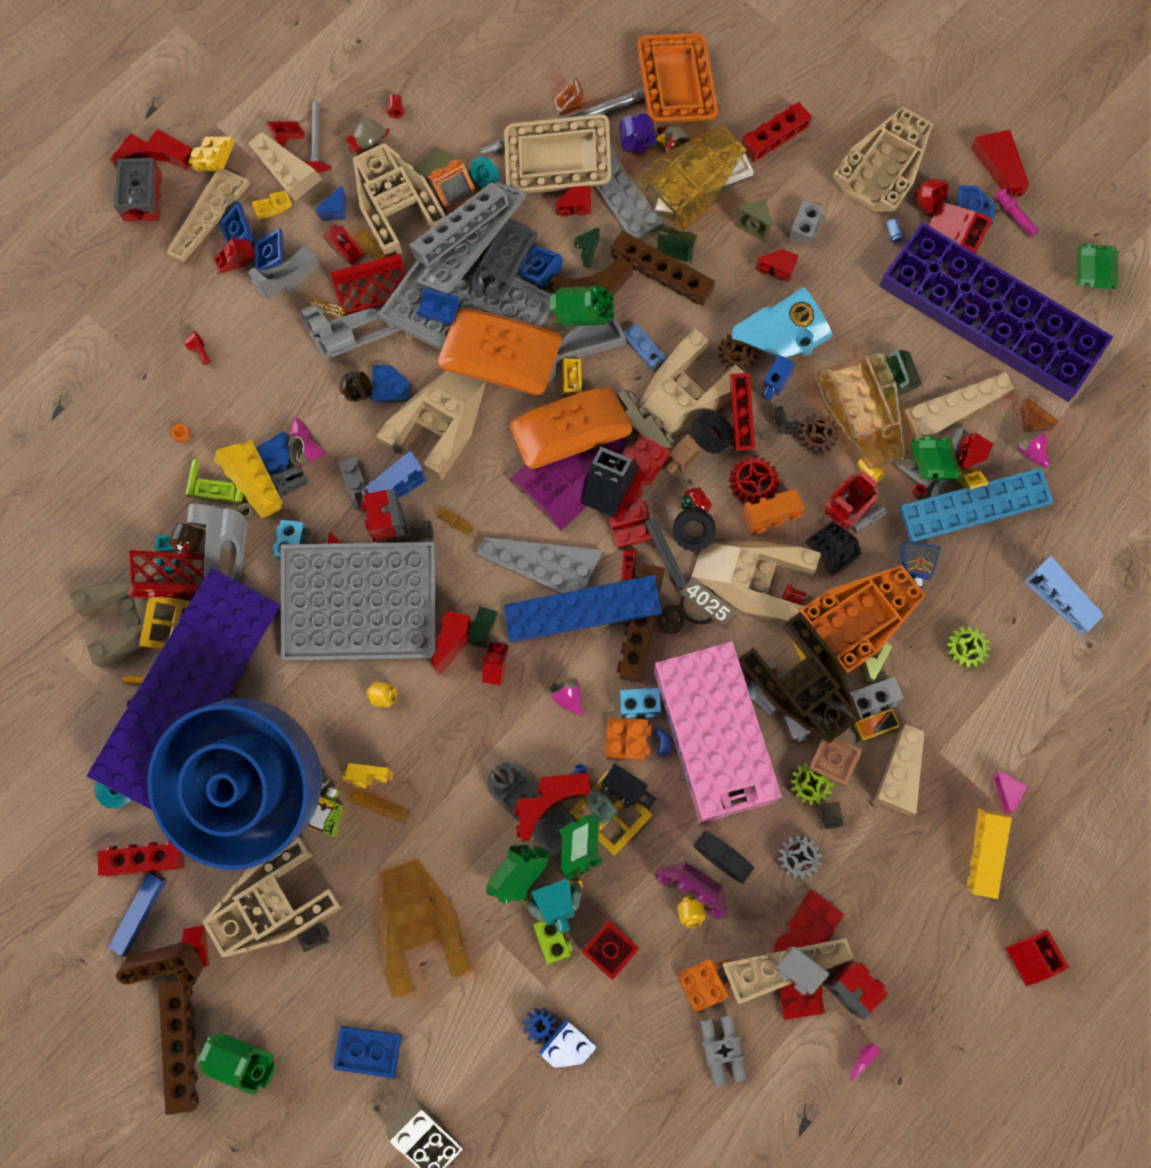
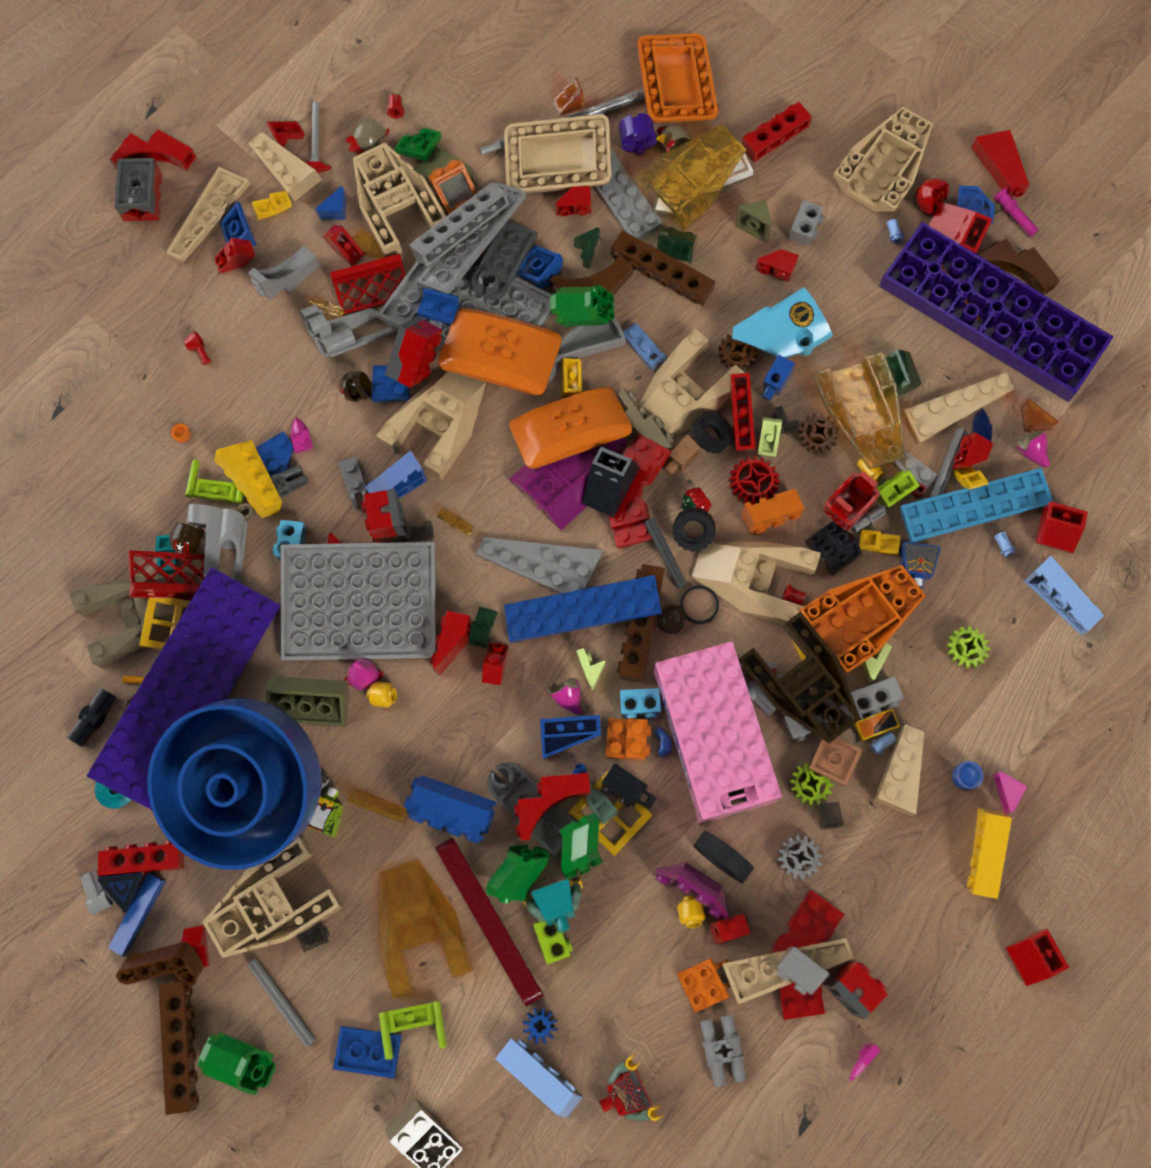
(91, 717): none -> black piece
(97, 897): none -> light grey piece
(121, 887): none -> black piece
(212, 154): yellow plate -> none
(269, 250): blue slope -> none
(281, 1002): none -> light grey axle
(304, 450): hat -> none
(310, 699): none -> olive slope
(363, 674): none -> dark pink hat
(363, 775): yellow plate -> none
(411, 1018): none -> lime plate
(413, 352): none -> red piece
(419, 145): none -> green plate
(450, 808): none -> blue brick
(484, 171): teal dish -> none
(489, 922): none -> dark red beam
(538, 1078): none -> light blue wedge
(566, 732): none -> blue wedge
(567, 1047): plate -> none
(591, 672): none -> yellowish green slope
(610, 950): red brick -> none
(628, 568): red bar -> none
(628, 1094): none -> torso
(707, 602): dark tan sticker -> none
(730, 928): none -> red torso
(769, 436): none -> yellowish green slope
(880, 543): none -> yellow slope
(882, 743): none -> light blue pin
(896, 488): none -> lime brick
(936, 459): green brick -> none
(967, 775): none -> blue wheel
(982, 425): none -> clear blue plate
(1004, 544): none -> light blue pin
(1026, 265): none -> reddish brown arch
(1061, 527): none -> red slope
(1097, 266): green brick -> none

